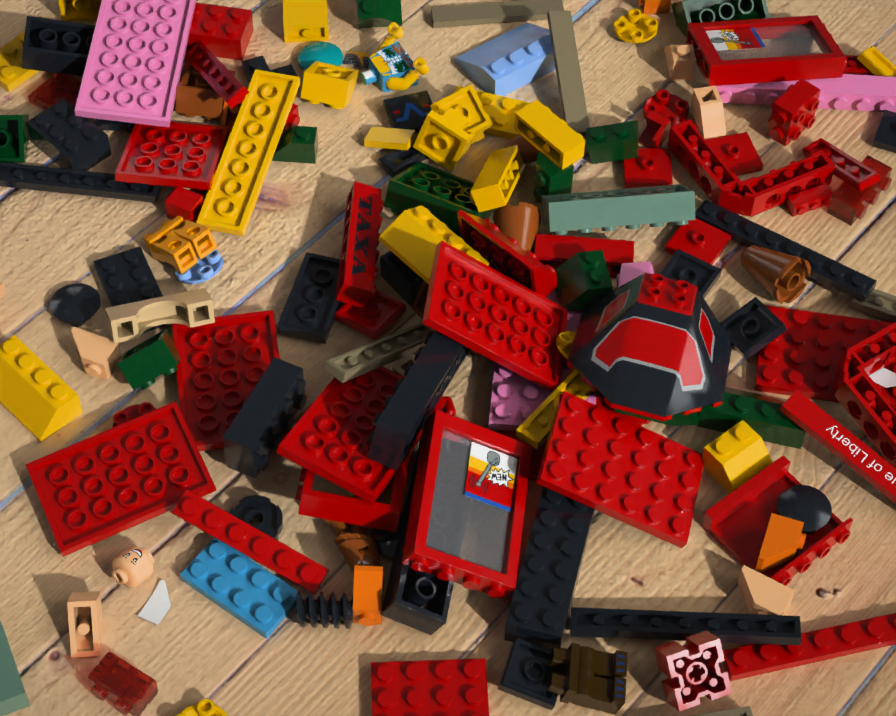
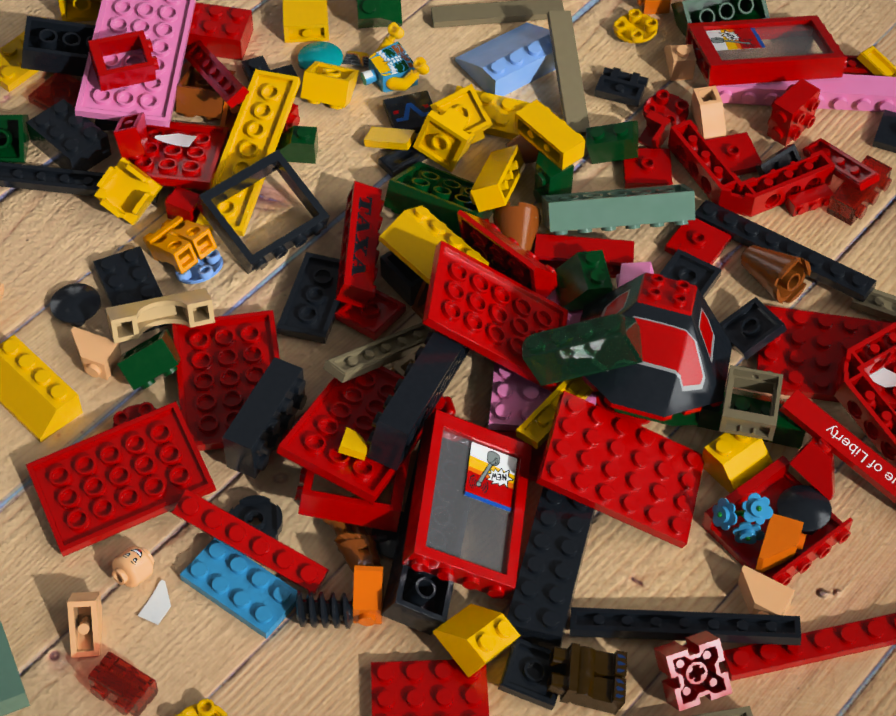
(126, 191): none -> yellow panel
(128, 74): none -> red window
(132, 136): none -> red slope
(176, 139): none -> white sticker
(275, 161): none -> black window
(353, 445): none -> yellow tile
(476, 636): none -> yellow slope
(583, 348): none -> clear green windscreen
(621, 86): none -> black plate
(745, 422): none -> dark tan window
(754, 509): none -> dark azure plant
(778, 160): none -> black plate
(816, 465): none -> red slope

